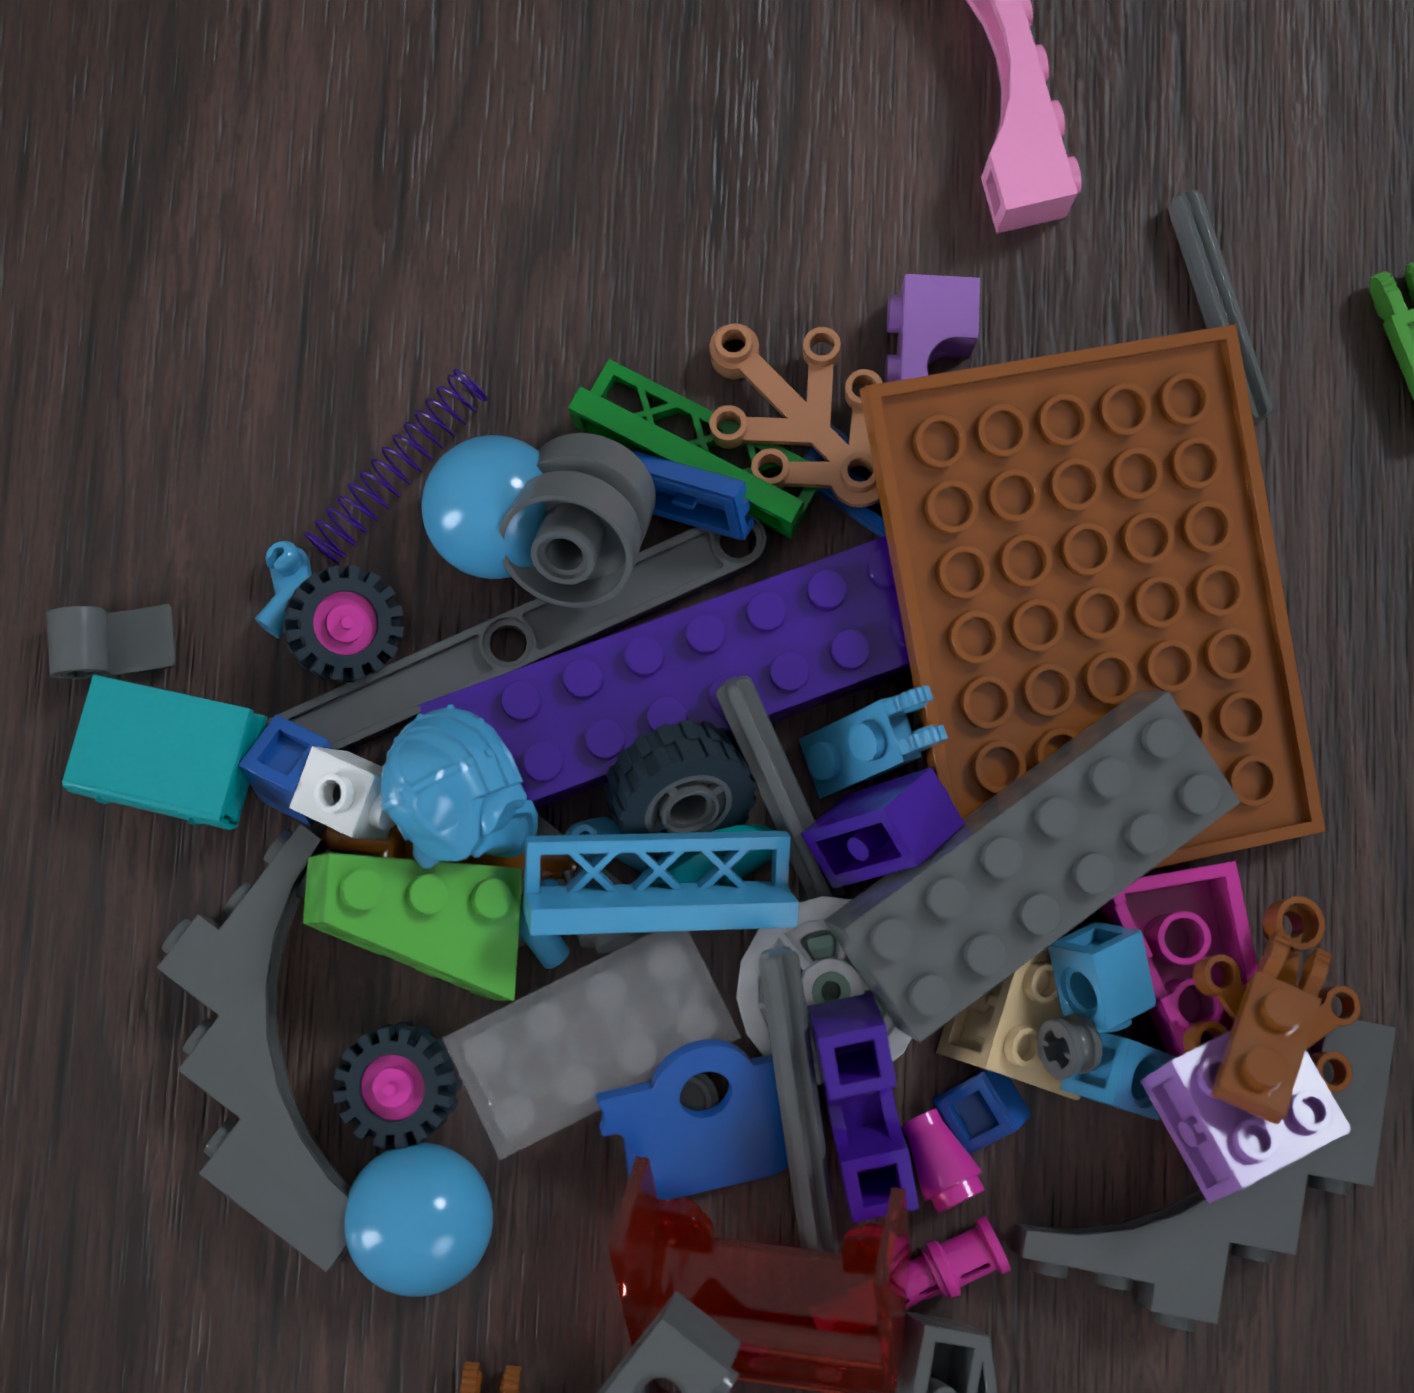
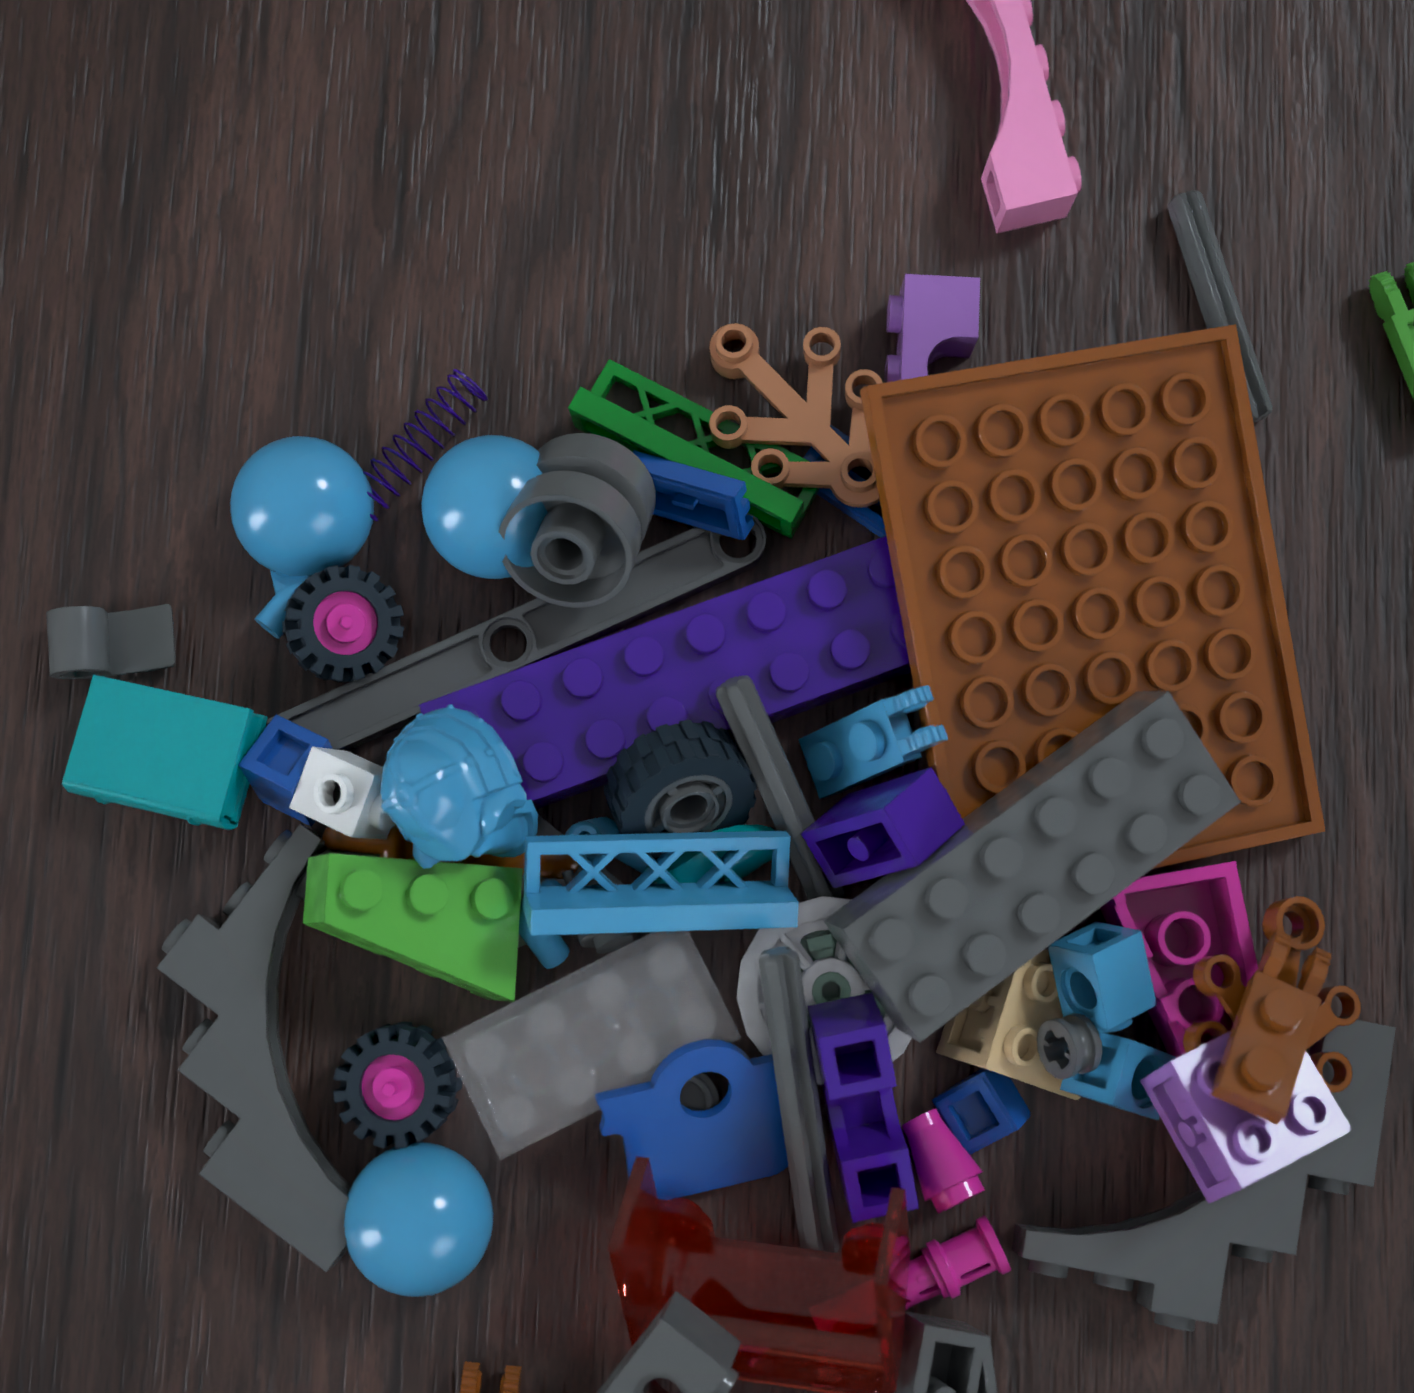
(301, 506): none -> dark azure piece

